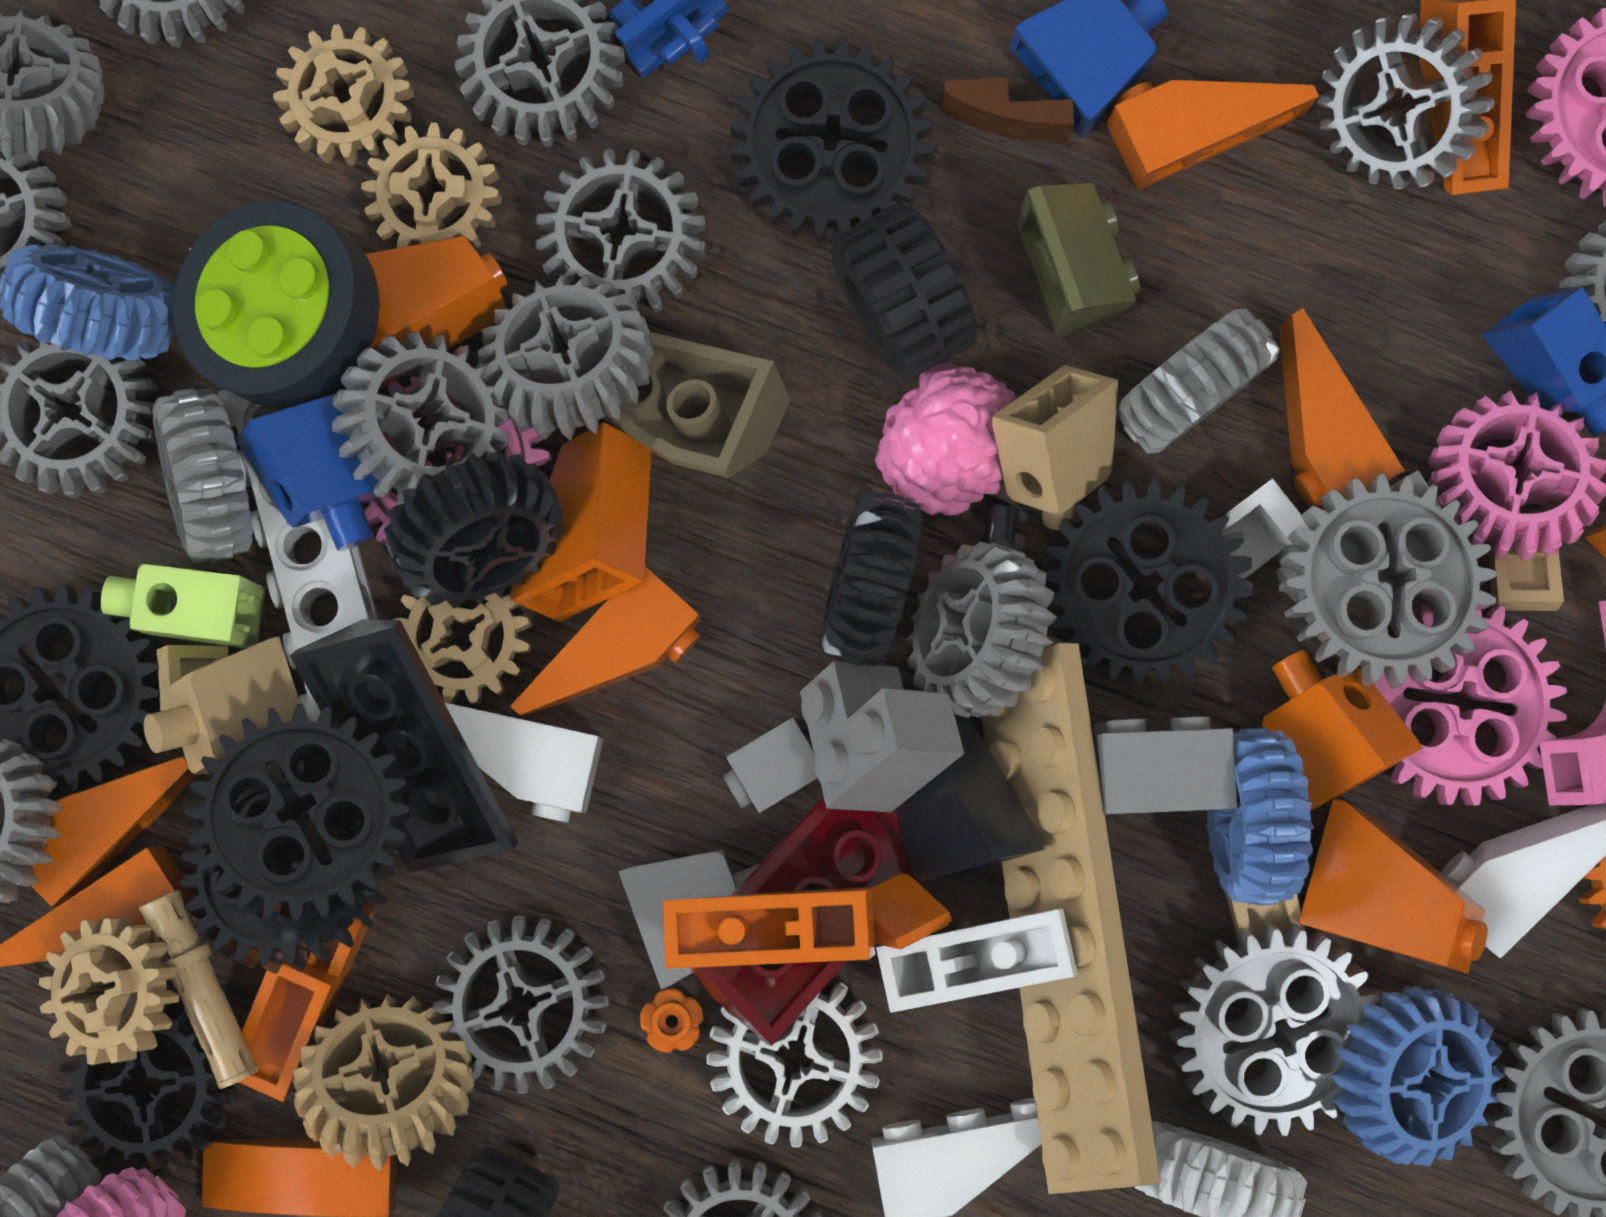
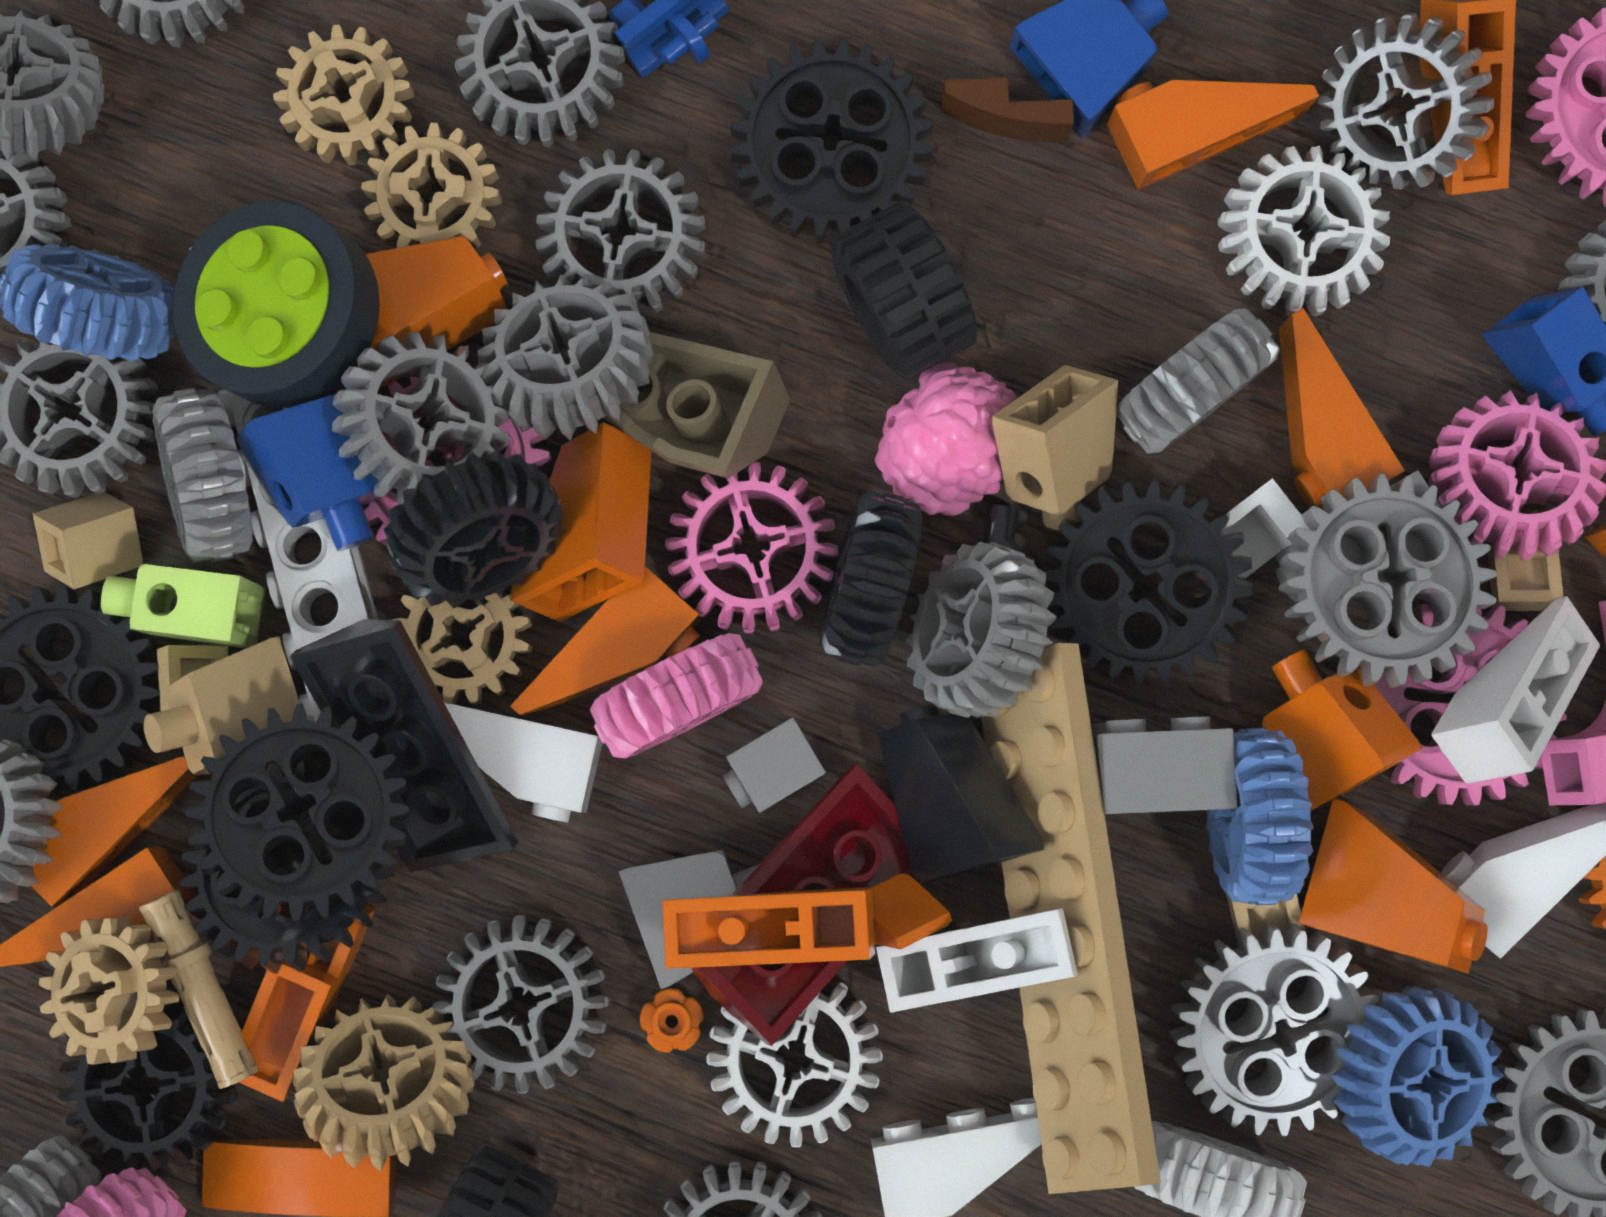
(88, 539): none -> tan panel
(676, 695): none -> bright pink gear
(779, 538): none -> bright pink gear
(874, 737): light grey brick -> none
(1075, 256): olive slope -> none
(1353, 233): none -> white gear
(1517, 699): none -> white slope

